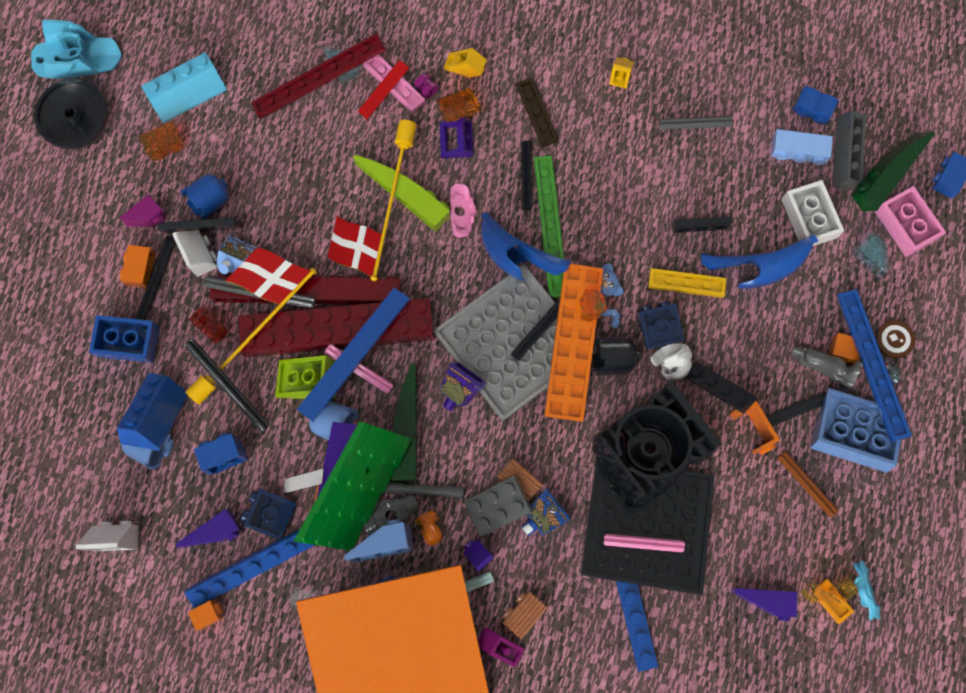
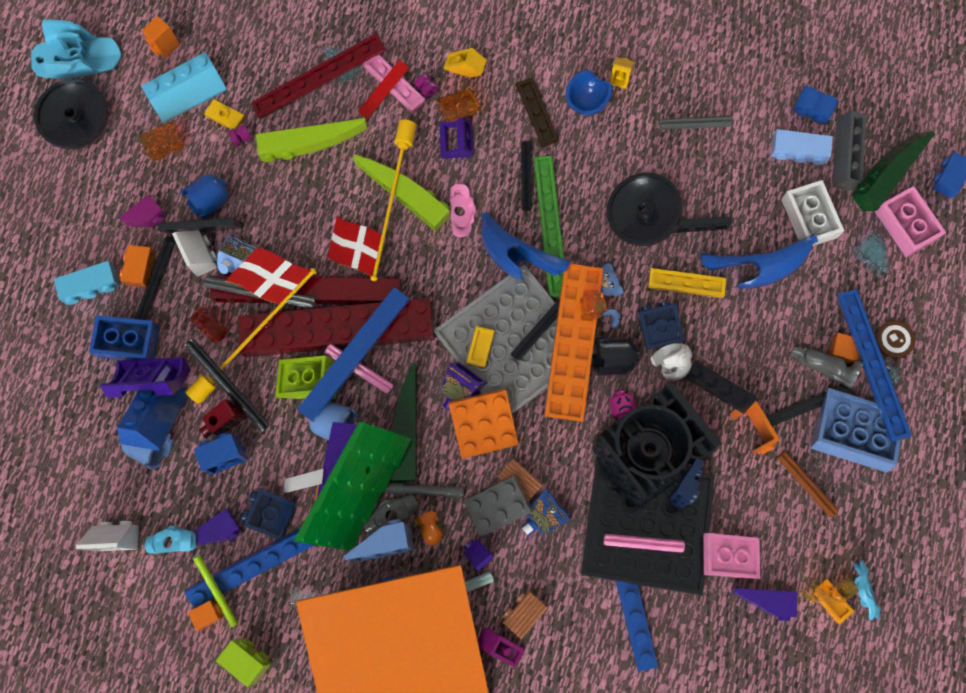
(87, 283): none -> medium azure brick
(160, 37): none -> orange brick
(161, 375): none -> dark purple piece
(182, 540): none -> medium azure piece
(215, 590): none -> lime bar
(222, 418): none -> dark red torso
(224, 115): none -> yellow plate
(242, 131): none -> magenta wheel
(244, 661): none -> lime brick
(305, 140): none -> lime slope
(480, 347): none -> yellow tile
(483, 423): none -> orange plate
(588, 94): none -> blue cylinder
(621, 404): none -> dark pink head
(644, 209): none -> black dish
(687, 489): none -> dark blue plate
(731, 556): none -> bright pink plate

